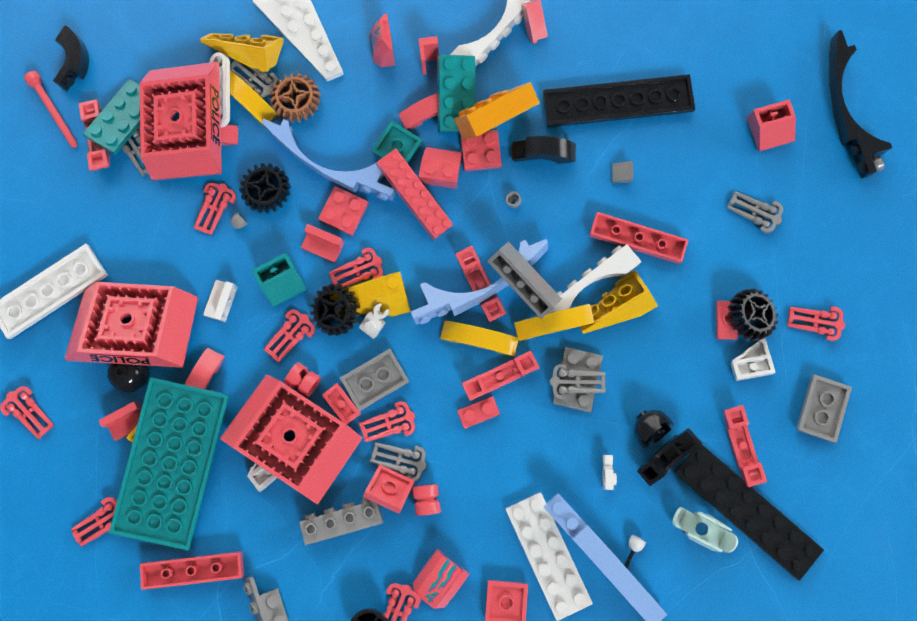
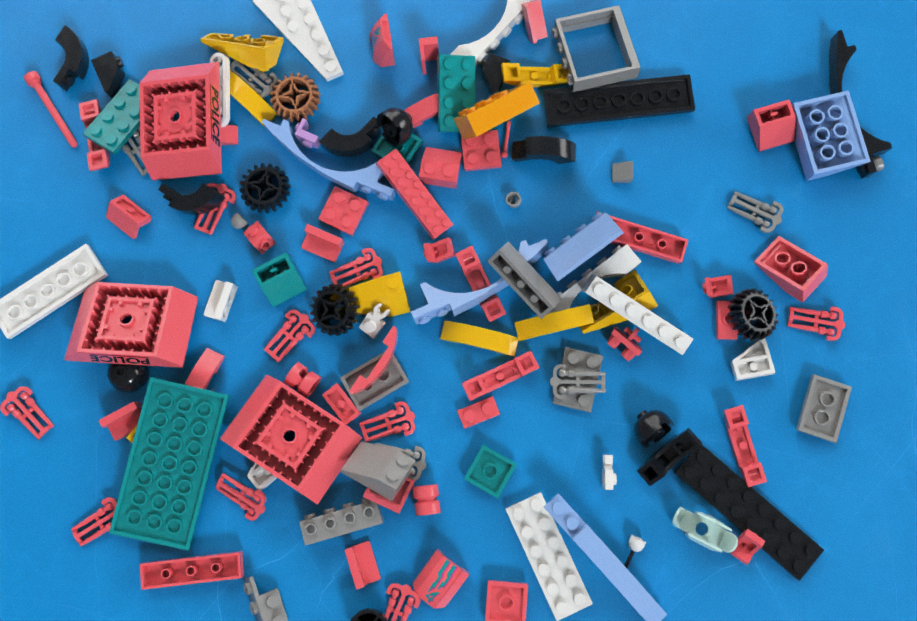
(109, 72): none -> black slope
(127, 215): none -> coral panel
(197, 203): none -> black arch
(239, 497): none -> coral piece
(259, 237): none -> coral bracket
(307, 139): none -> lavender bracket
(350, 144): none -> black arch
(362, 383): none -> coral slope
(362, 564): none -> coral panel
(379, 468): none -> light grey slope
(396, 126): none -> black cylinder
(439, 250): none -> coral bracket
(490, 471): none -> teal plate
(492, 72): none -> black slope
(504, 154): none -> coral hinge
(538, 76): none -> yellow slope
(582, 245): none -> light blue slope
(589, 19): none -> light grey window
(631, 347): none -> coral hips
(637, 314): none -> white arch
(718, 286): none -> coral bracket
(747, 546): none -> coral bracket
(792, 268): none -> coral slope
(828, 135): none -> light blue slope

